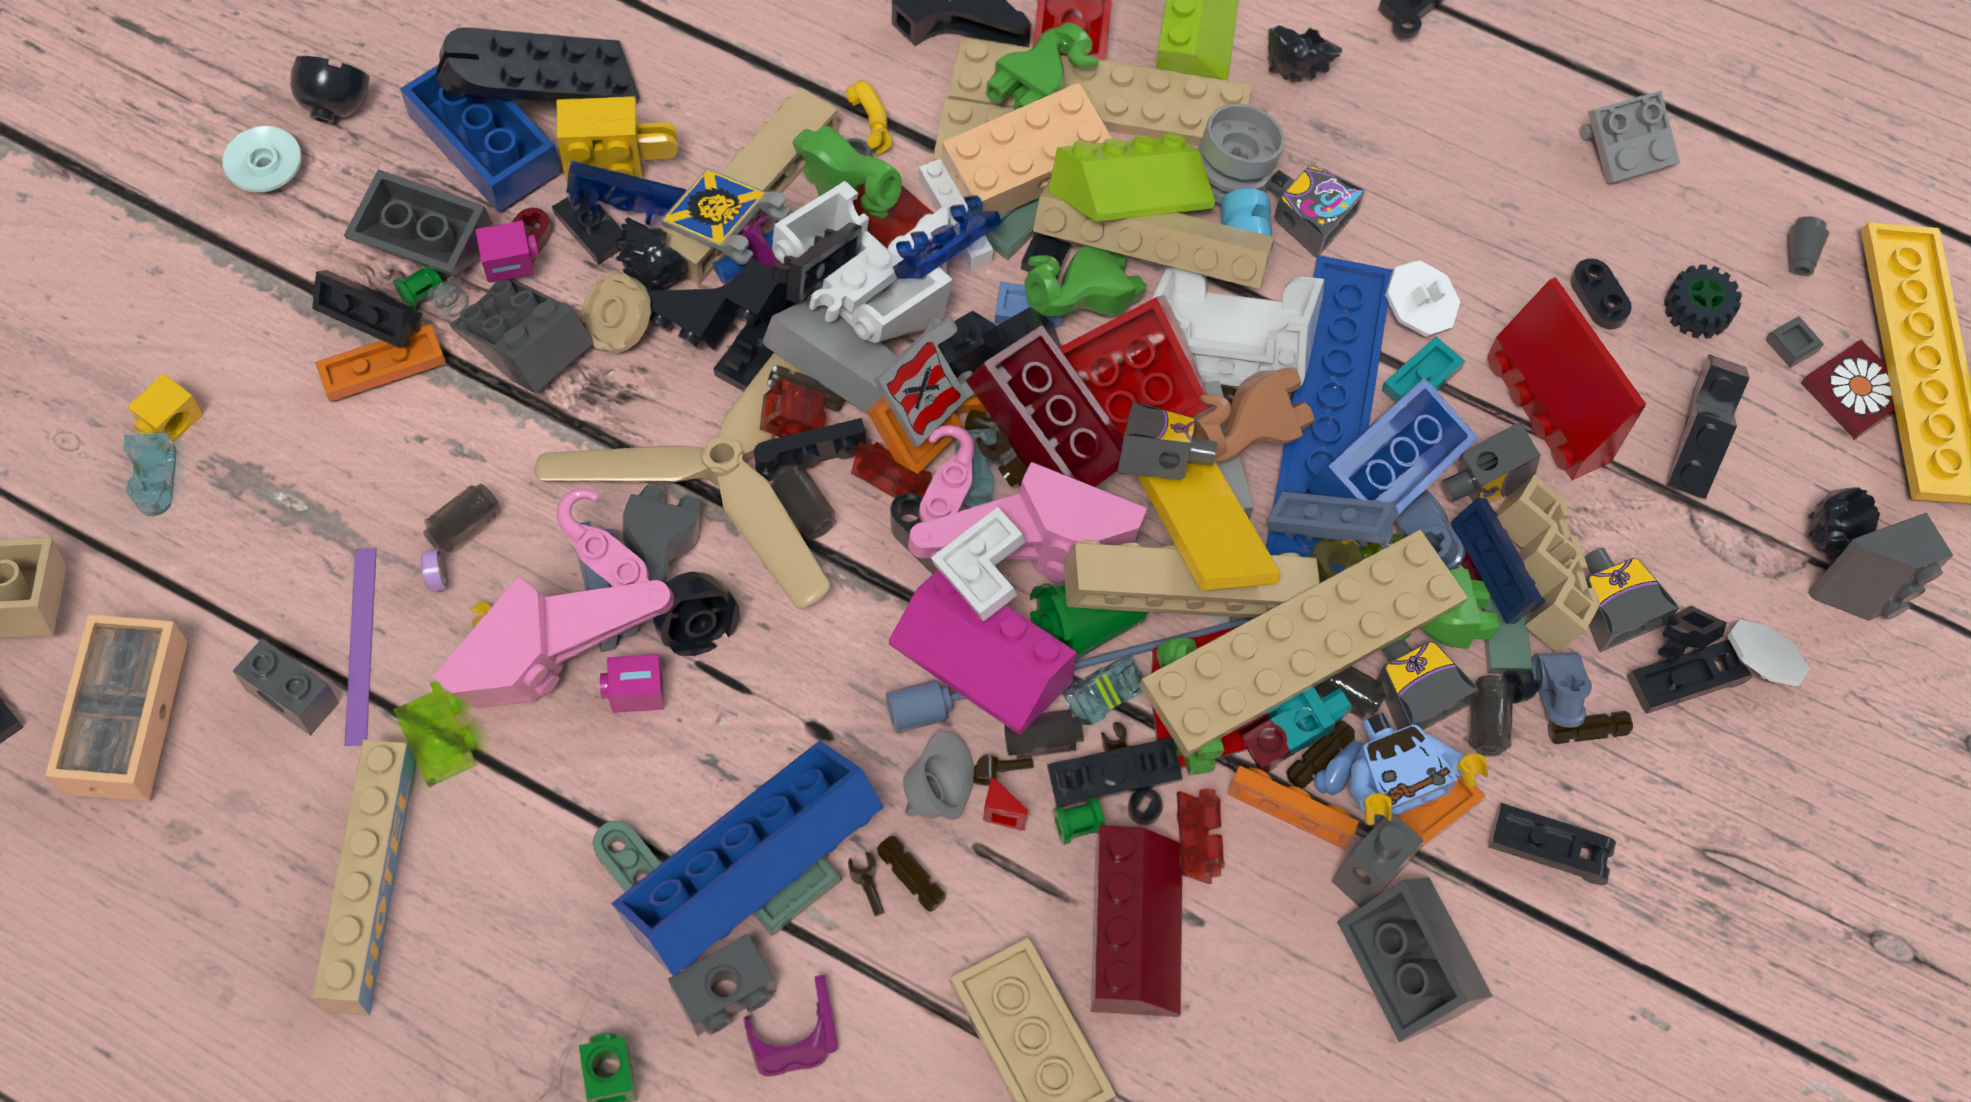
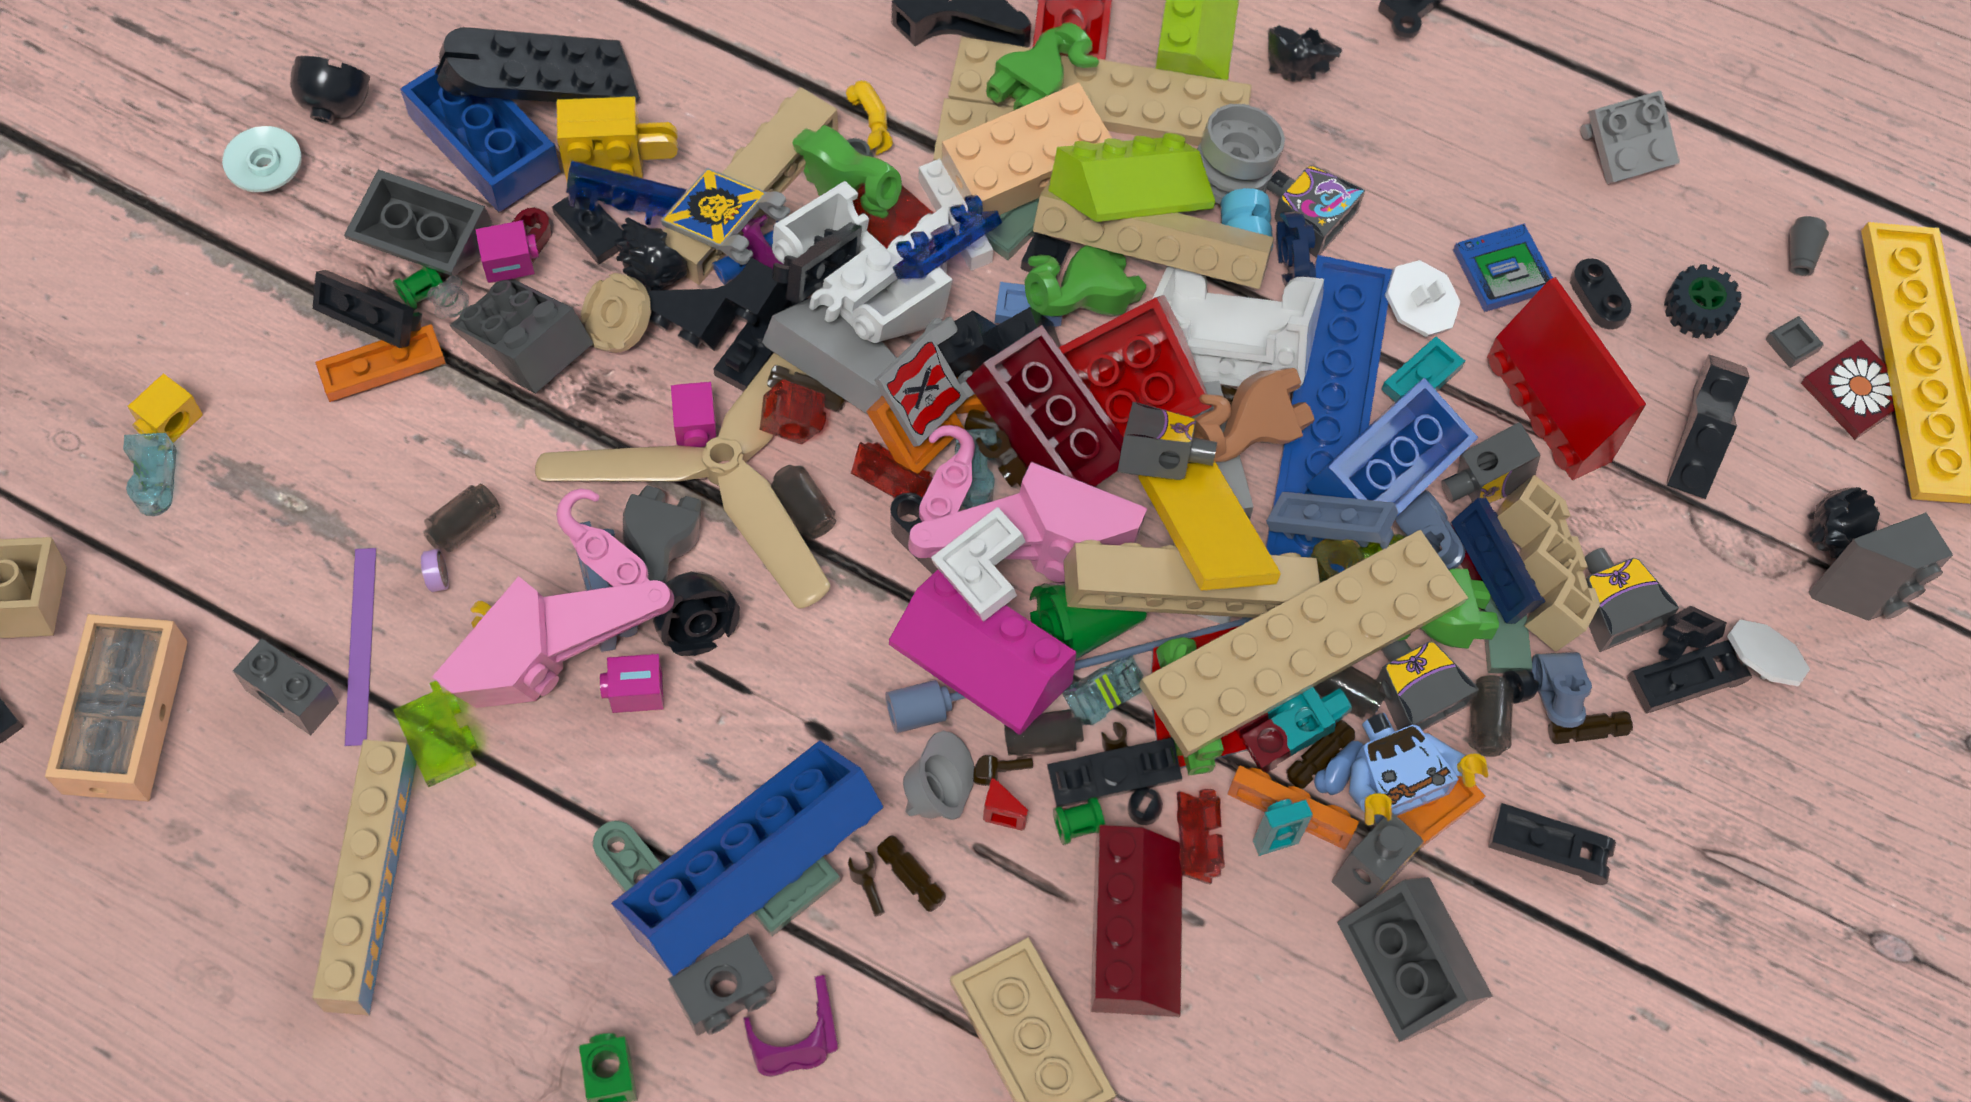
(693, 413): none -> dark pink brick
(809, 447): black plate -> none
(1282, 826): none -> teal plate
(1293, 245): none -> dark blue plate
(1503, 266): none -> tile

